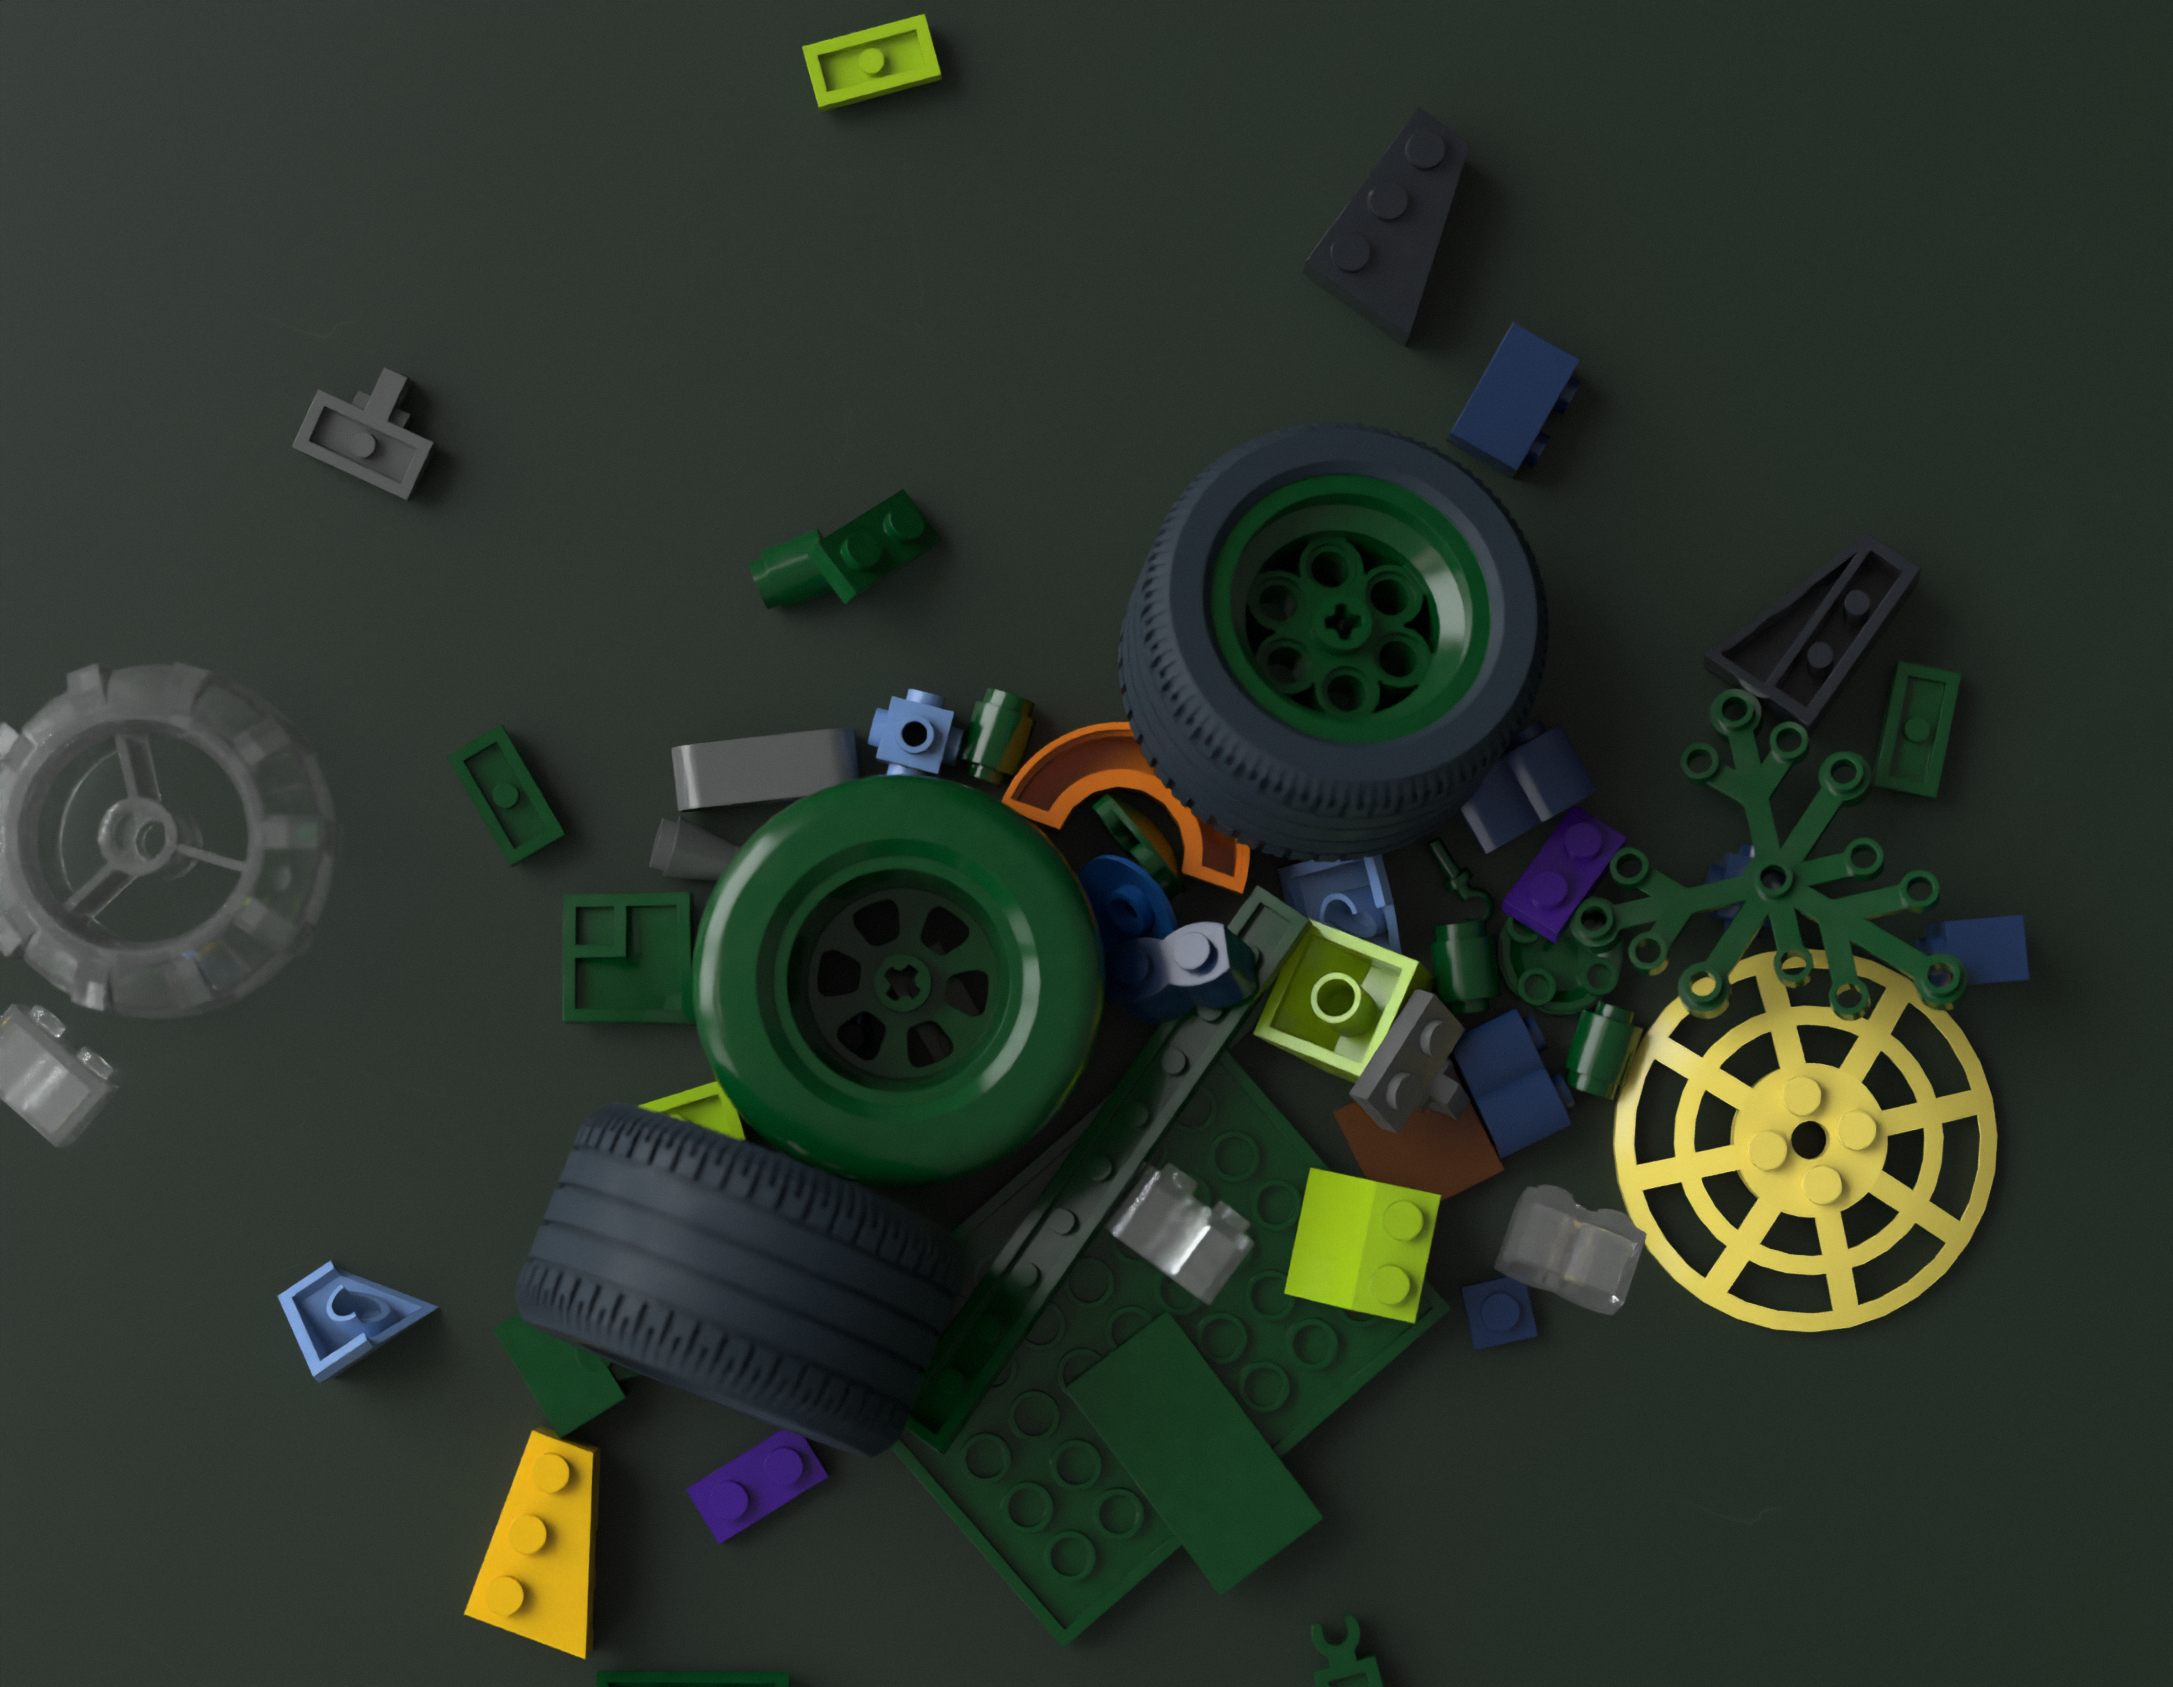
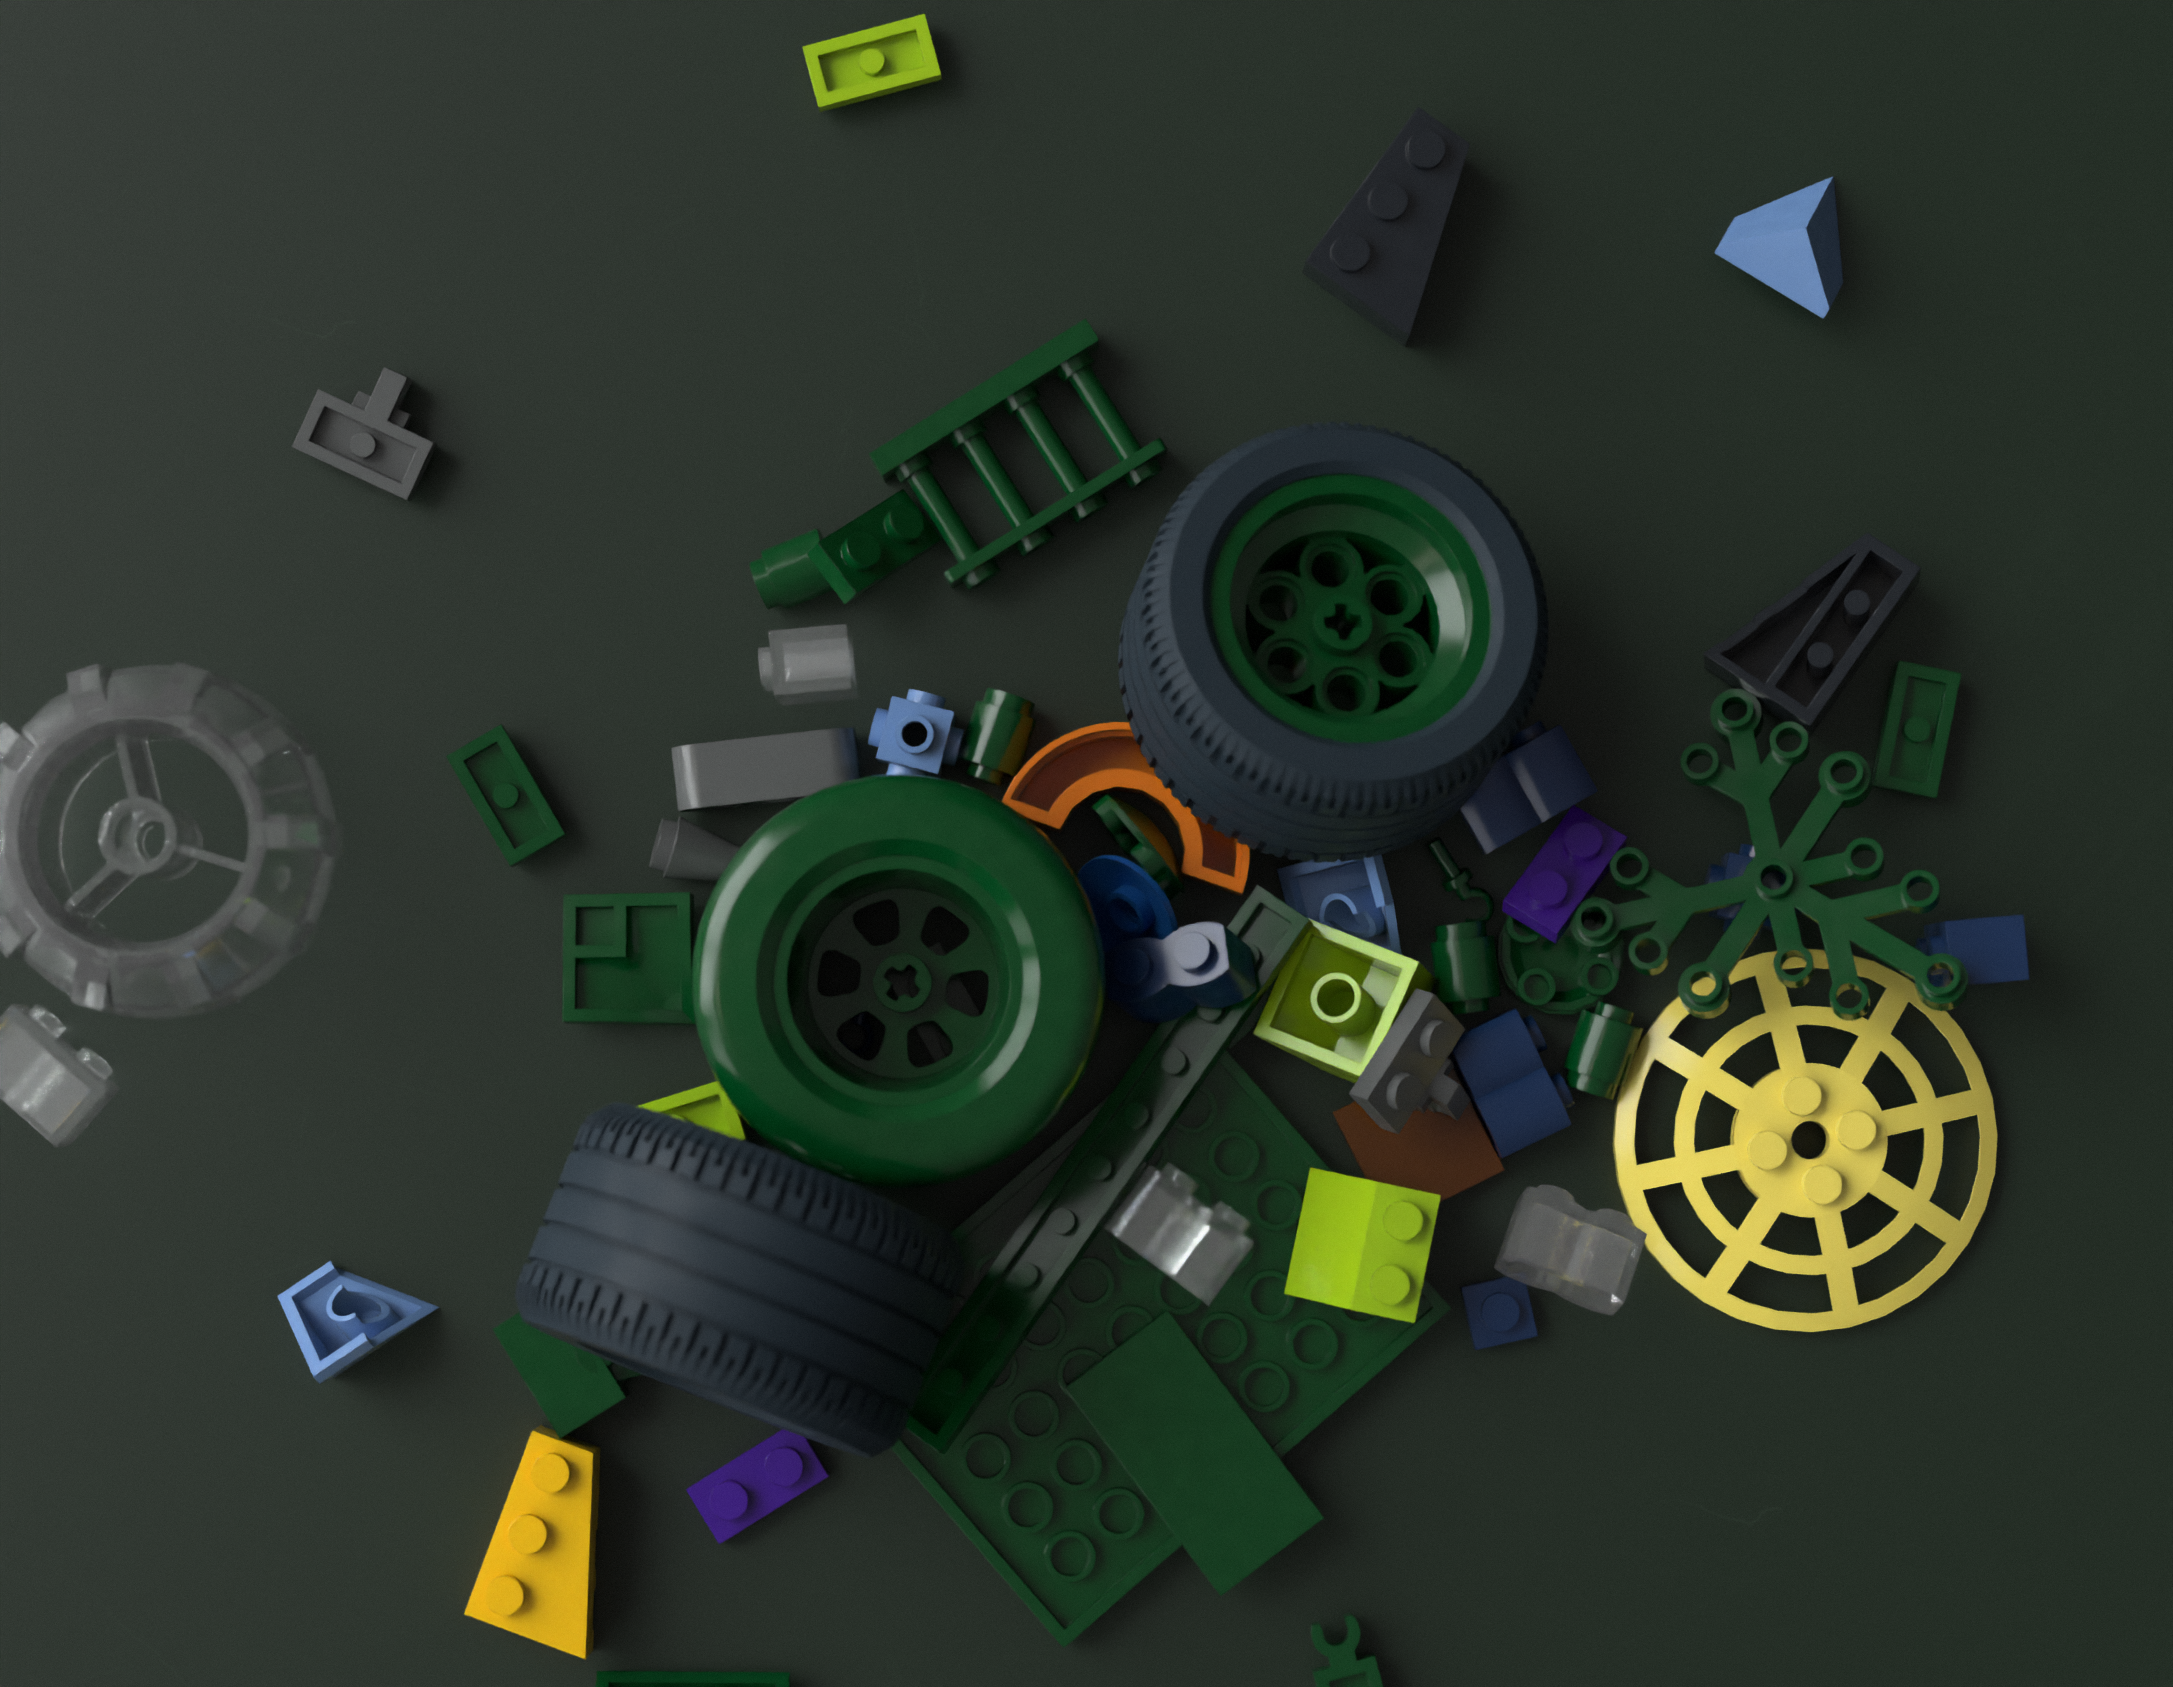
(809, 664): none -> clear brick
(1018, 394): none -> dark green fence
(1514, 401): dark blue brick -> none
(1791, 246): none -> medium blue slope

